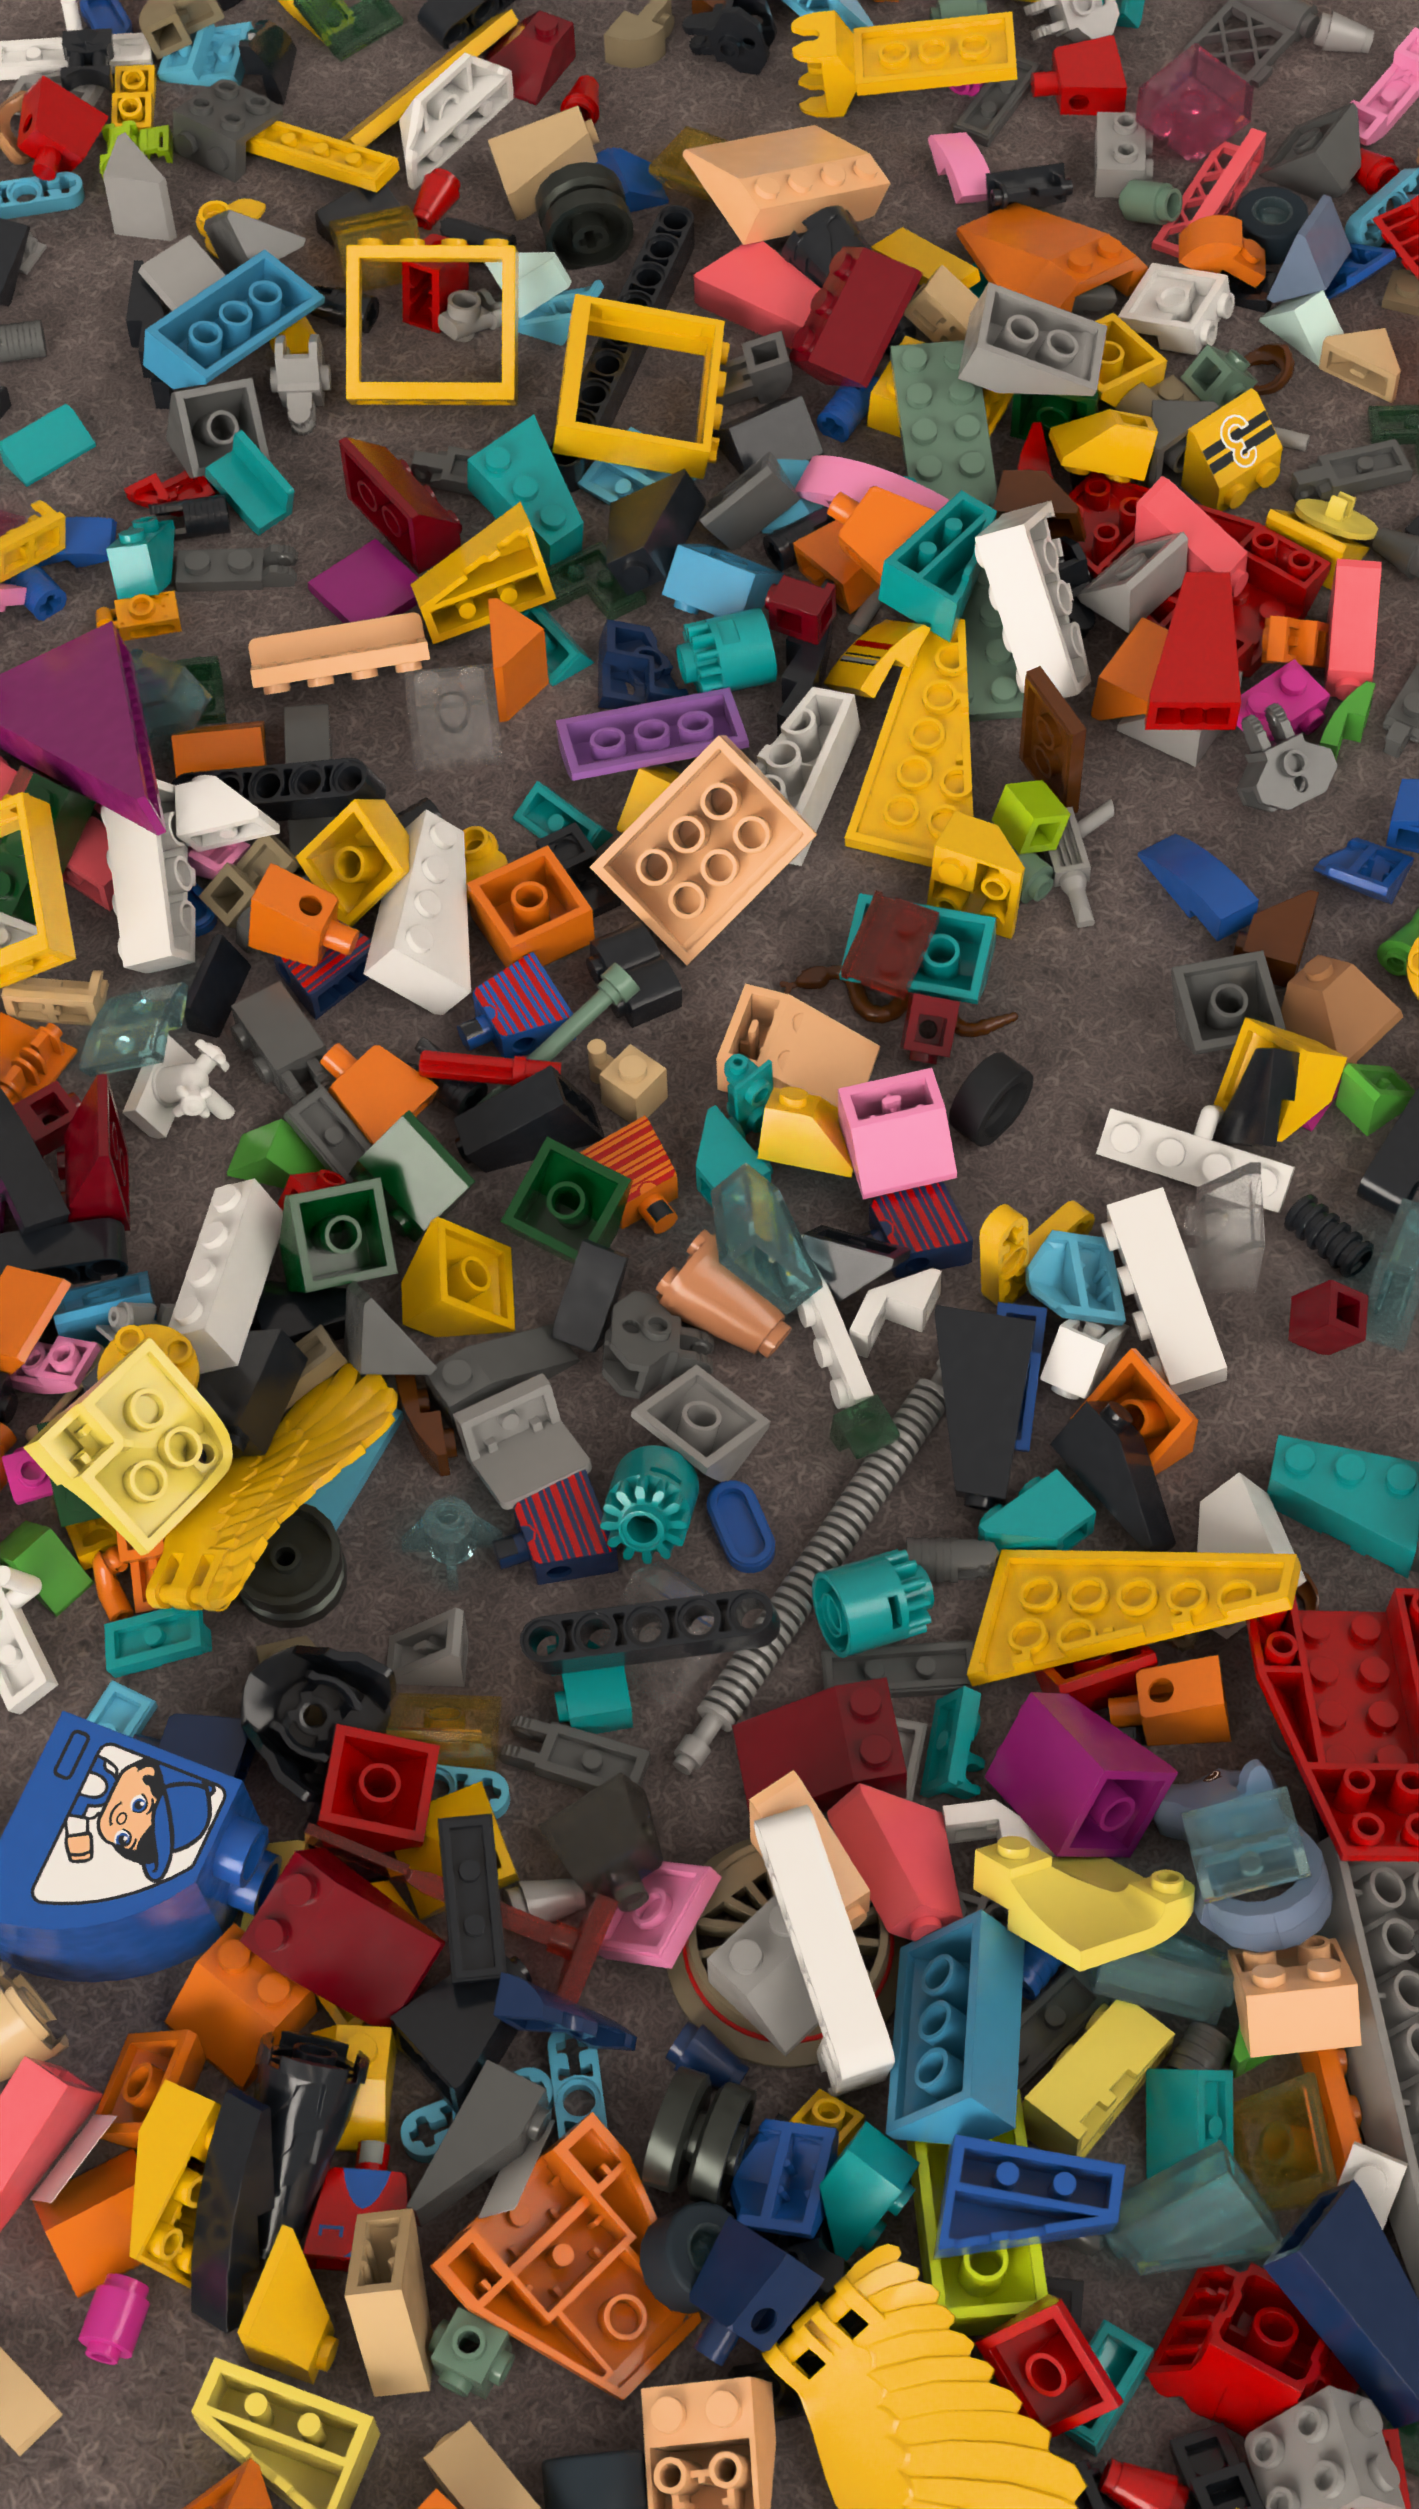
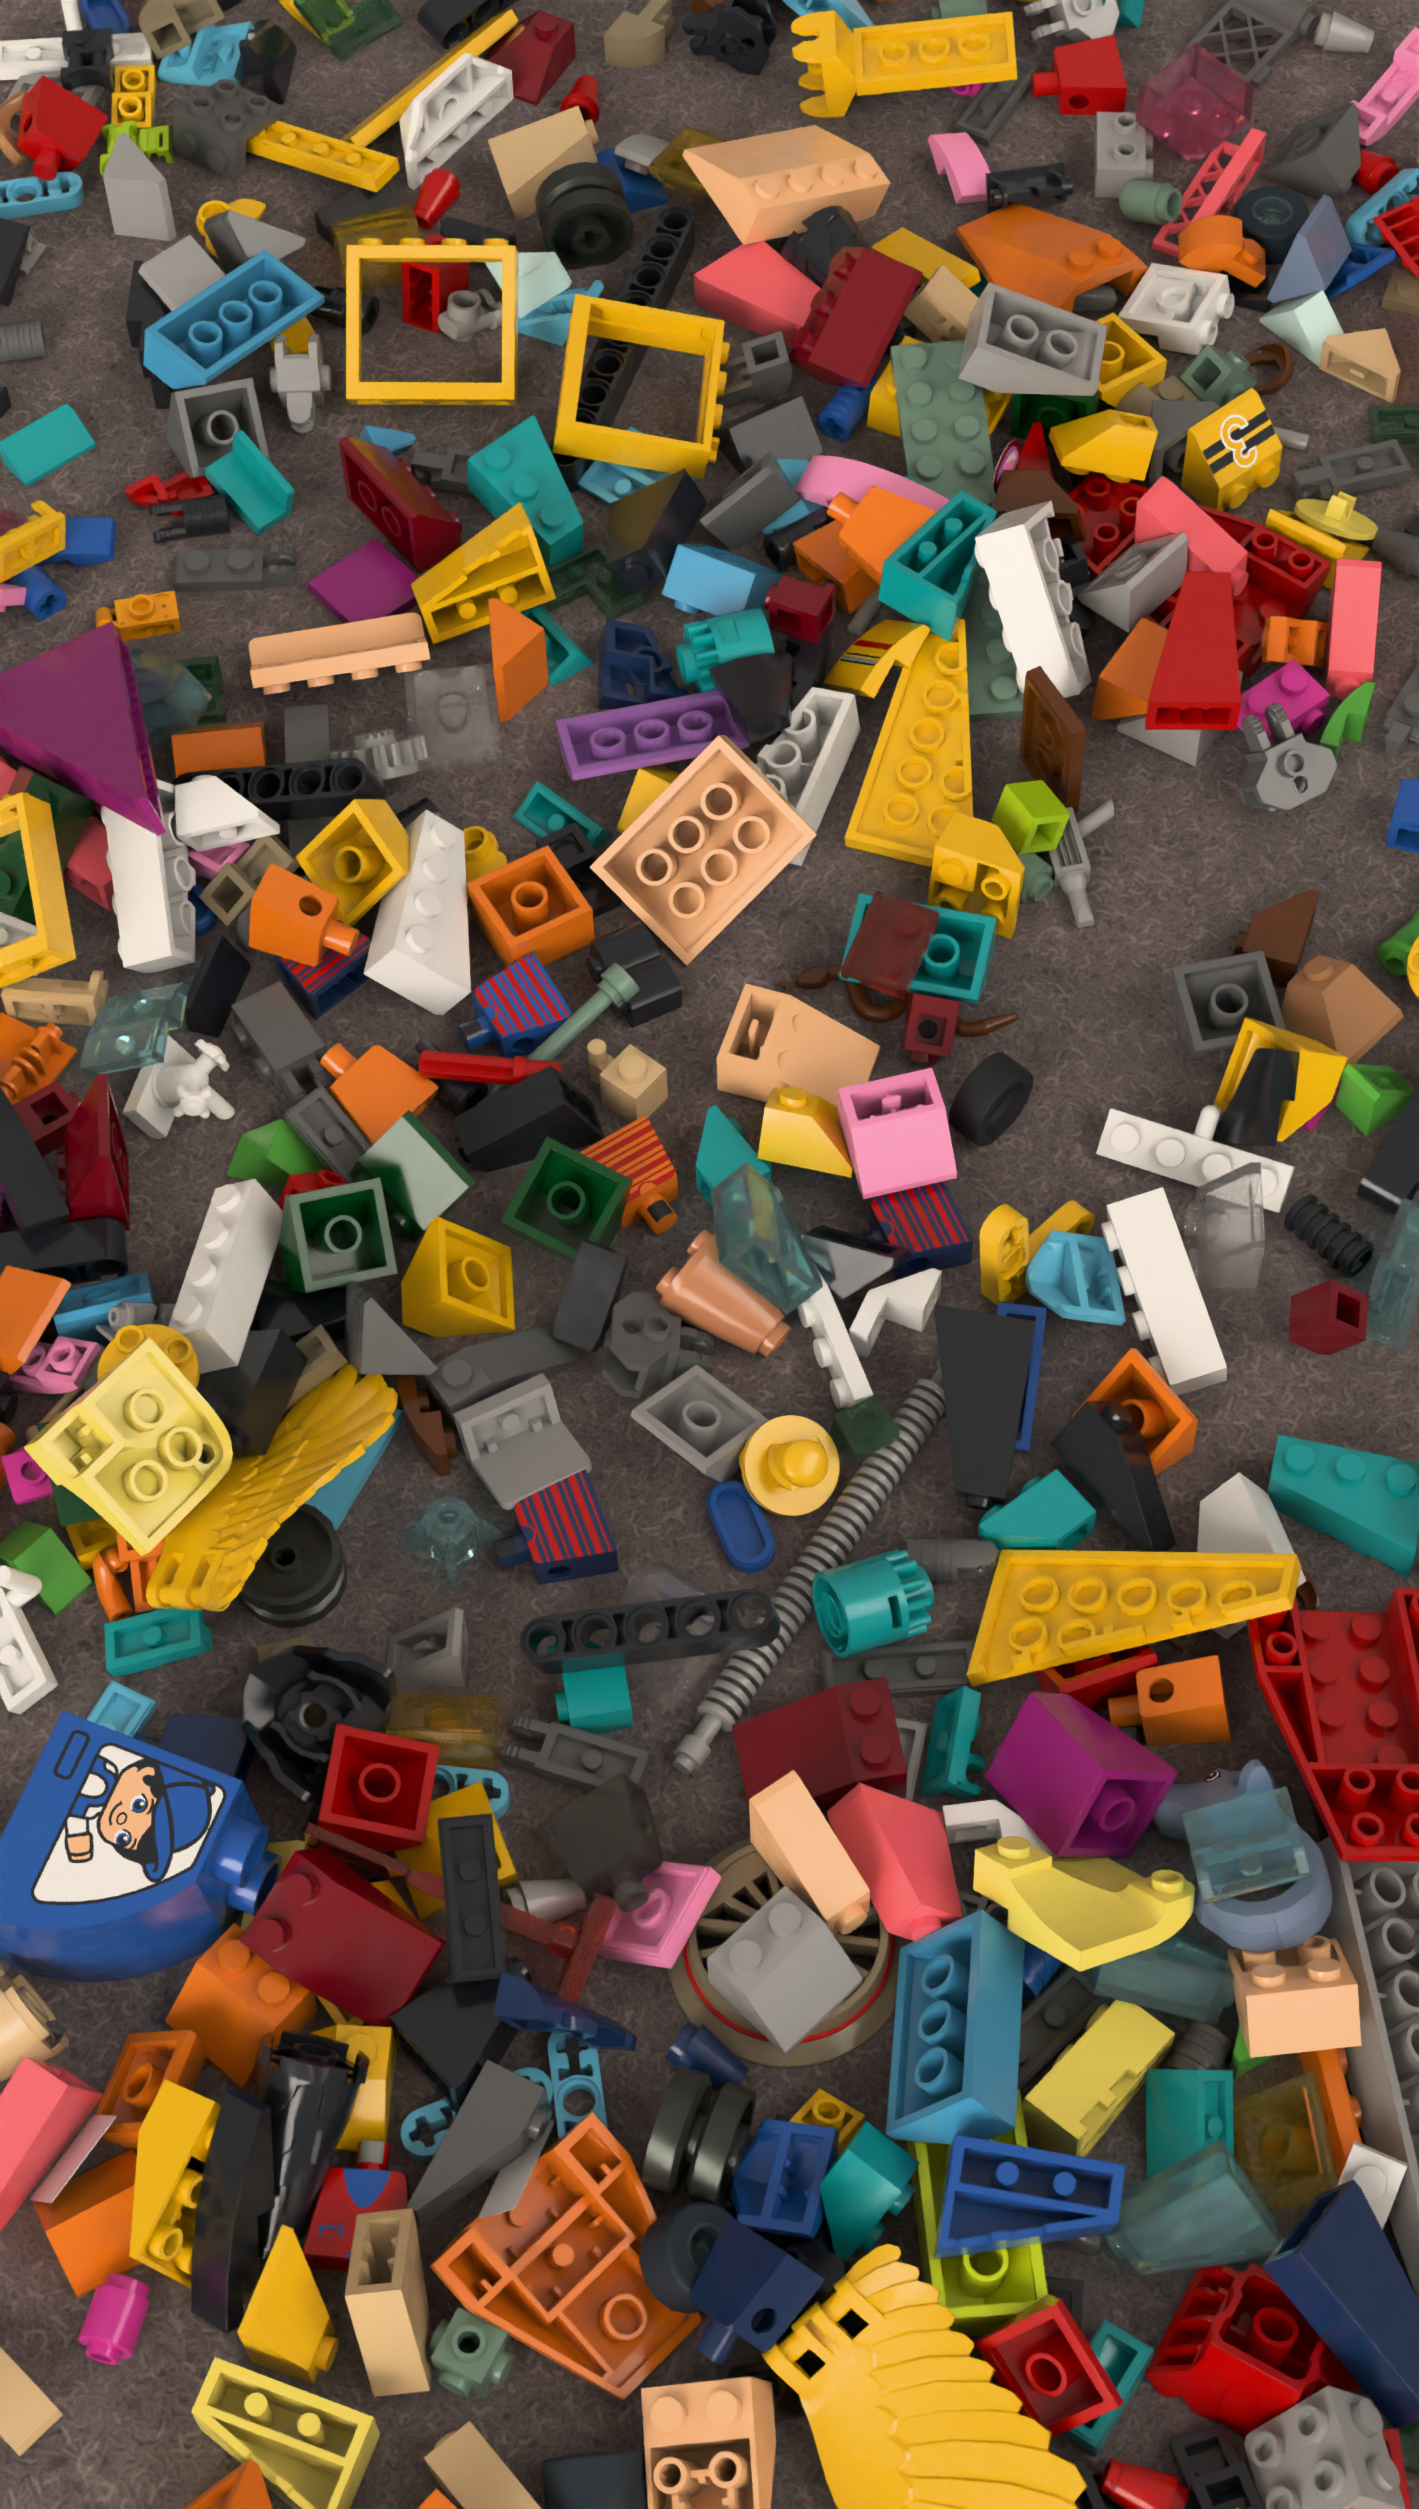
(142, 557): teal slope -> none
(385, 753): none -> light grey gear
(395, 441): none -> dark azure slope
(640, 151): none -> light grey slope
(650, 1502): teal gear -> none
(748, 1091): teal hinge -> none
(757, 692): none -> black slope
(790, 1465): none -> yellow plate
(854, 2038): white beam -> none
(1007, 461): none -> sticker
(1081, 1356): white slope -> none
(1201, 885): blue slope -> none
(1367, 869): blue slope -> none

